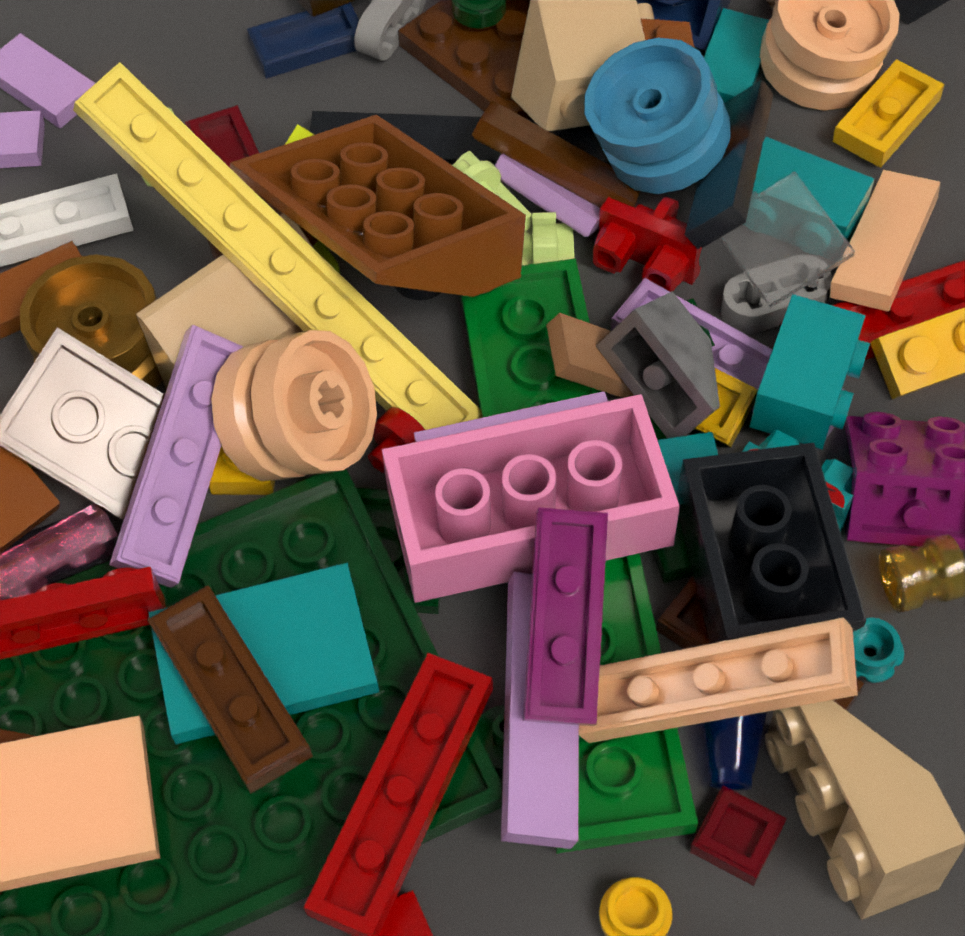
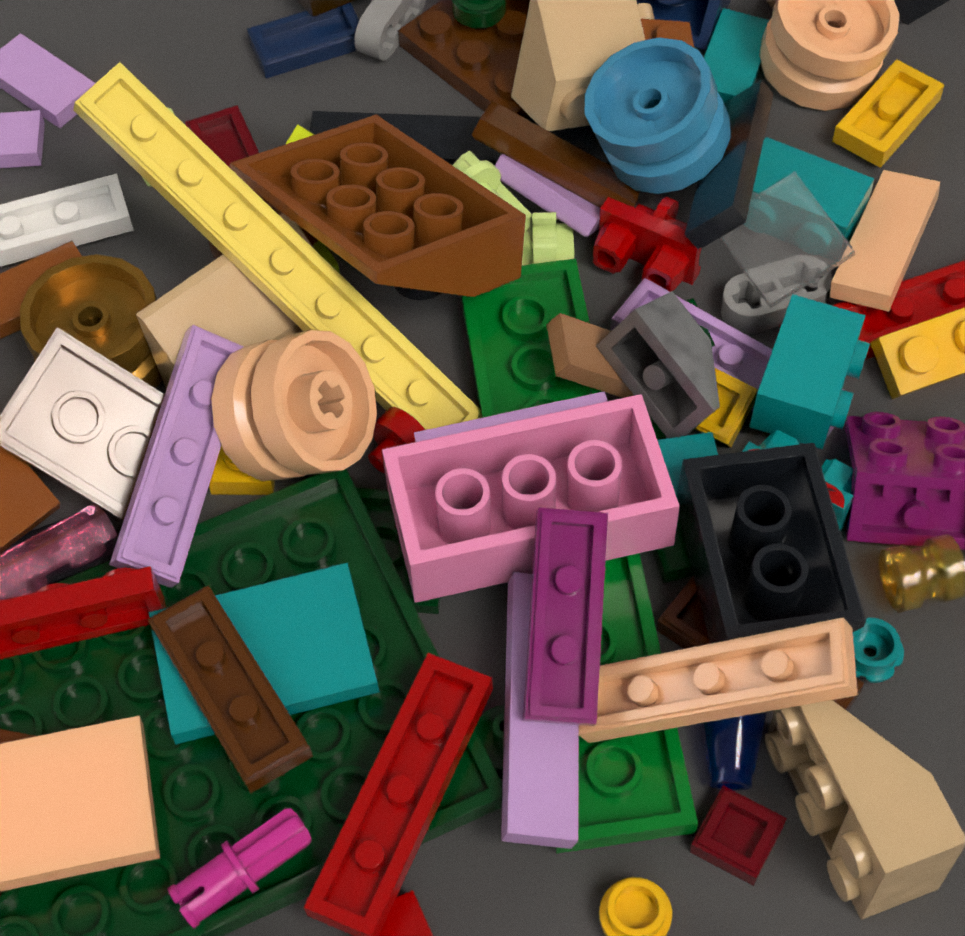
(240, 866): none -> dark pink axle

